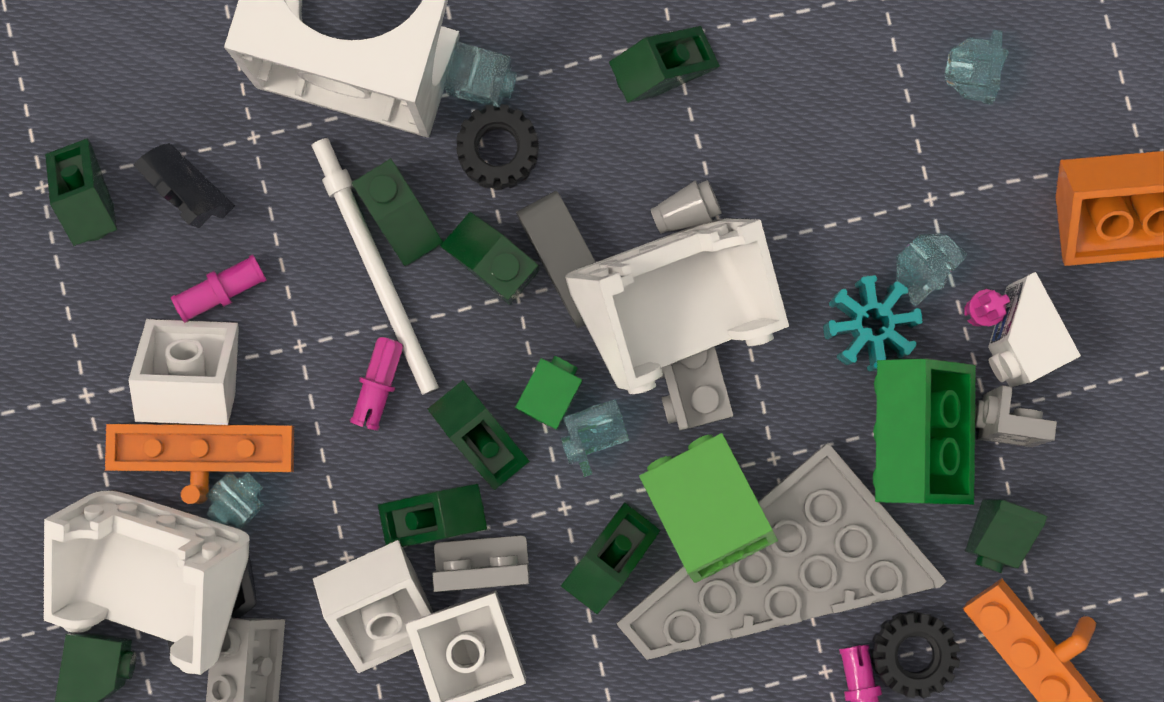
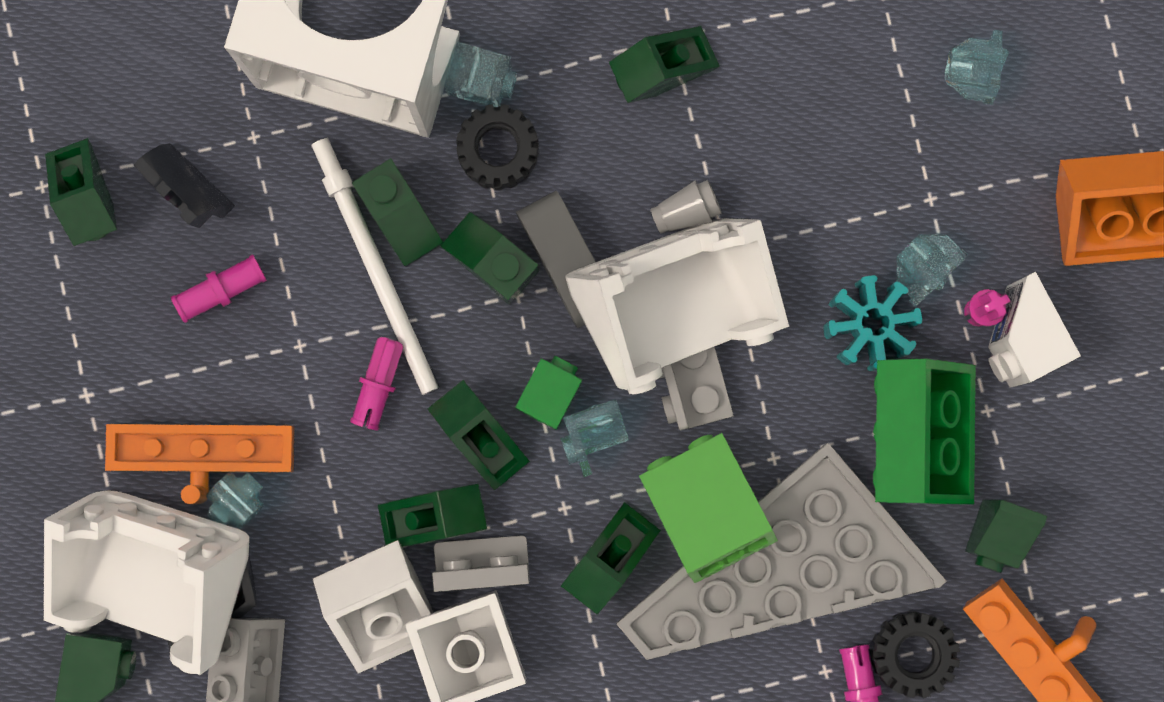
(185, 372): white slope -> none
(1019, 428): light grey bracket -> none

